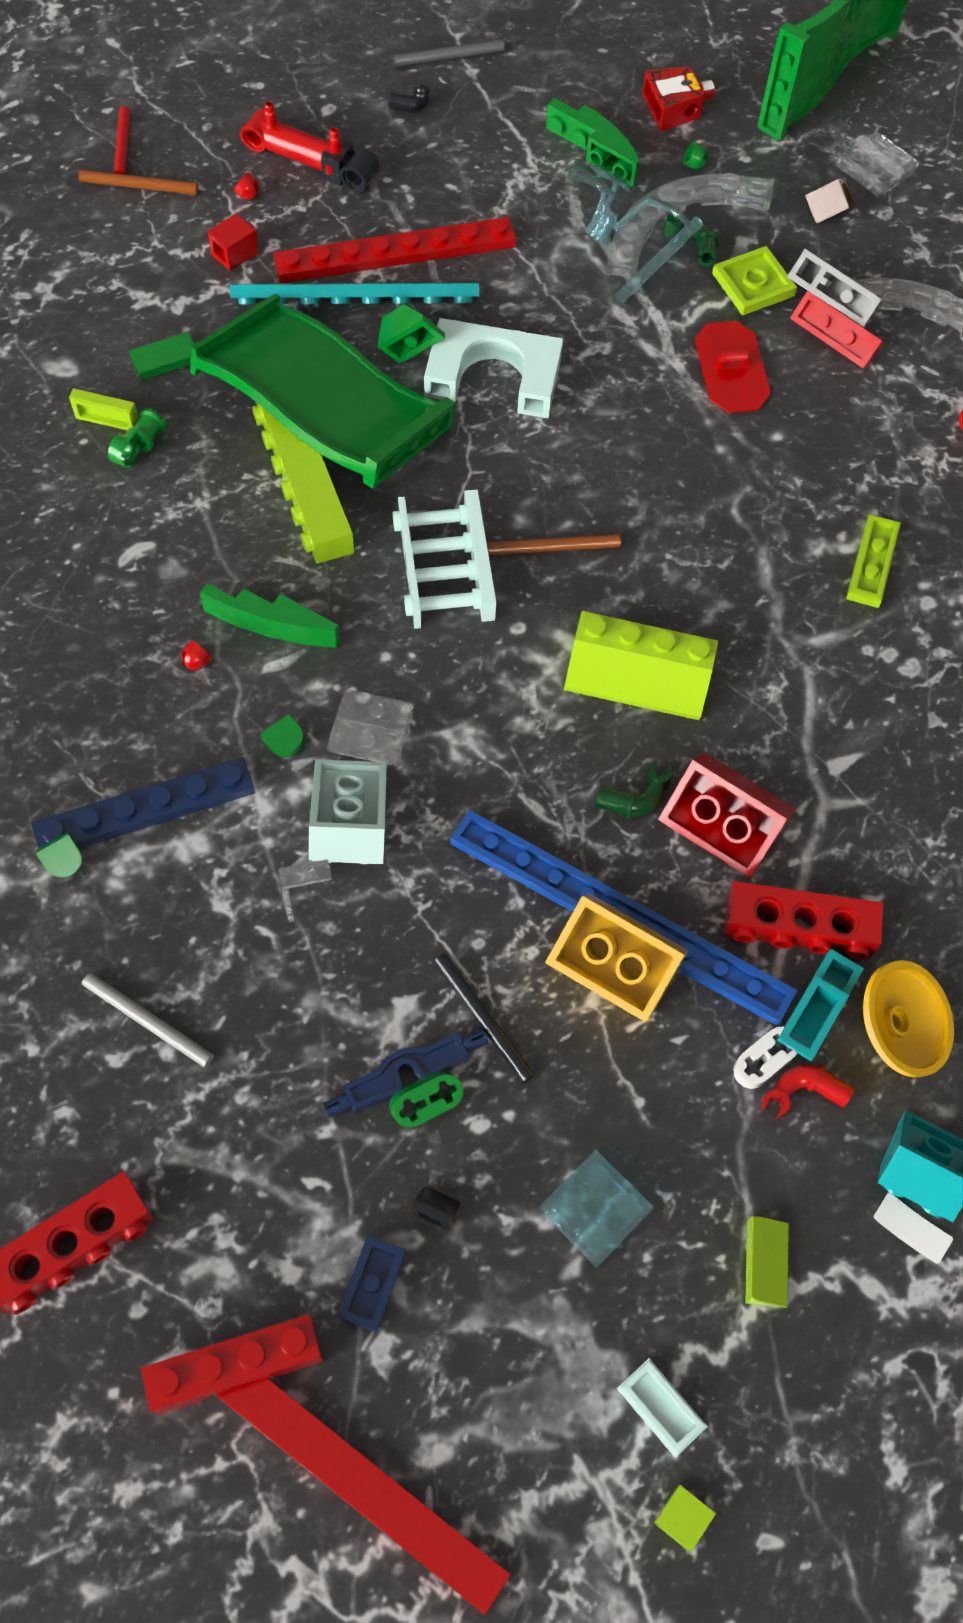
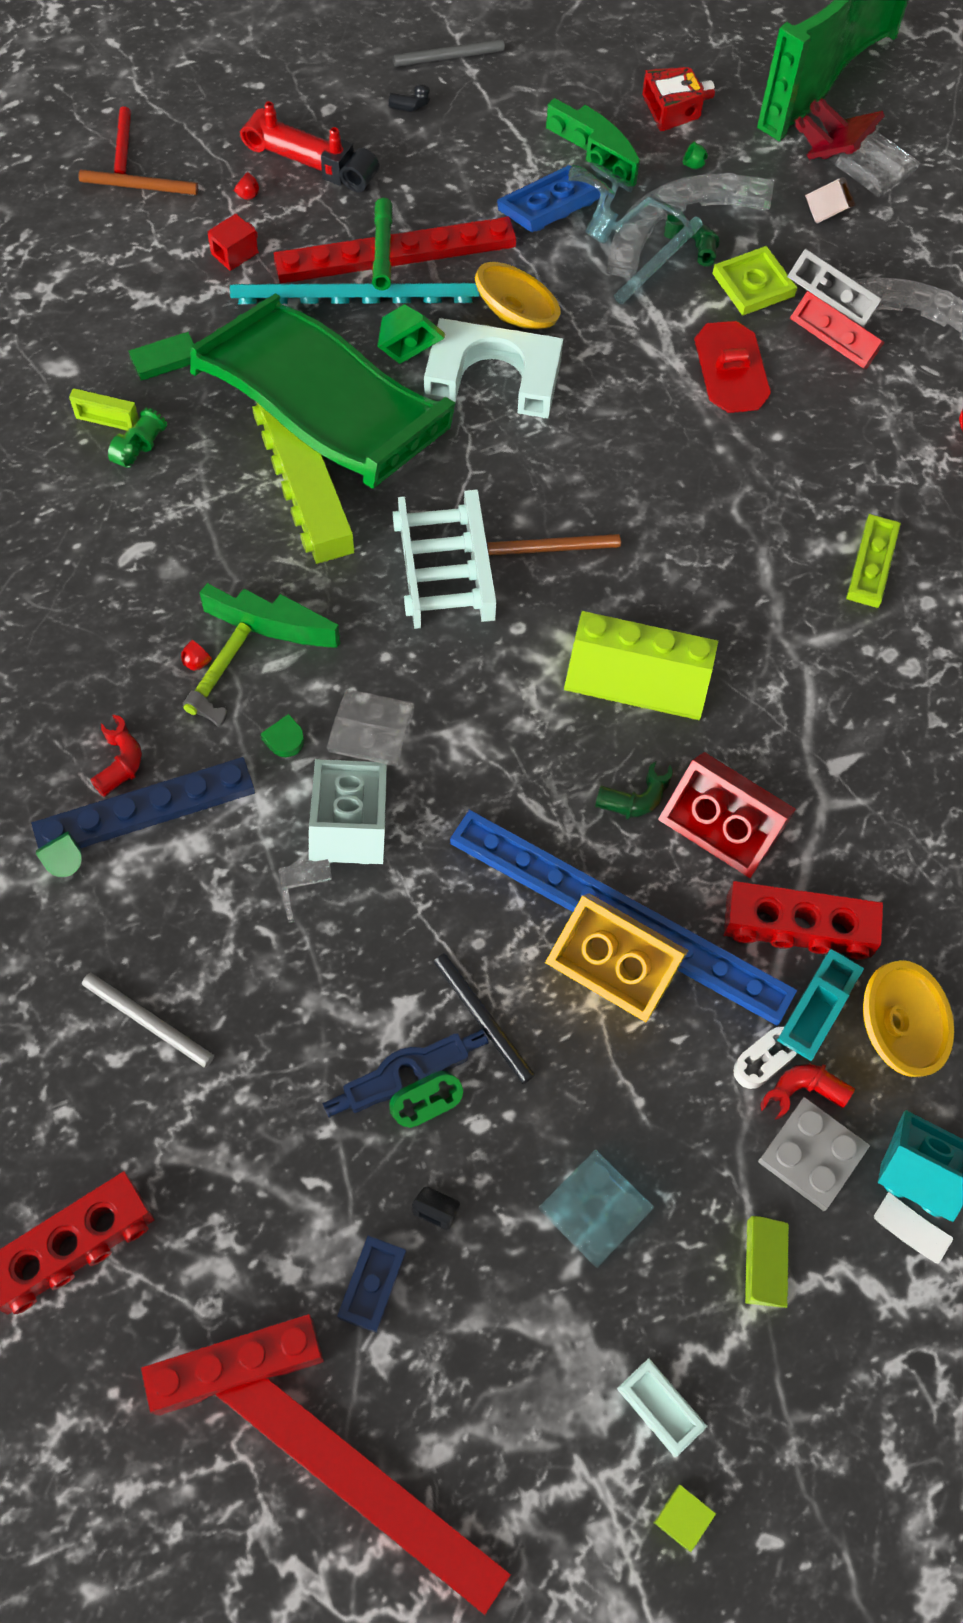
(124, 765): none -> red piece
(196, 700): none -> lime piece
(382, 266): none -> green piece
(516, 296): none -> yellow dish
(547, 200): none -> blue plate
(814, 1154): none -> light grey plate
(842, 135): none -> dark red plate

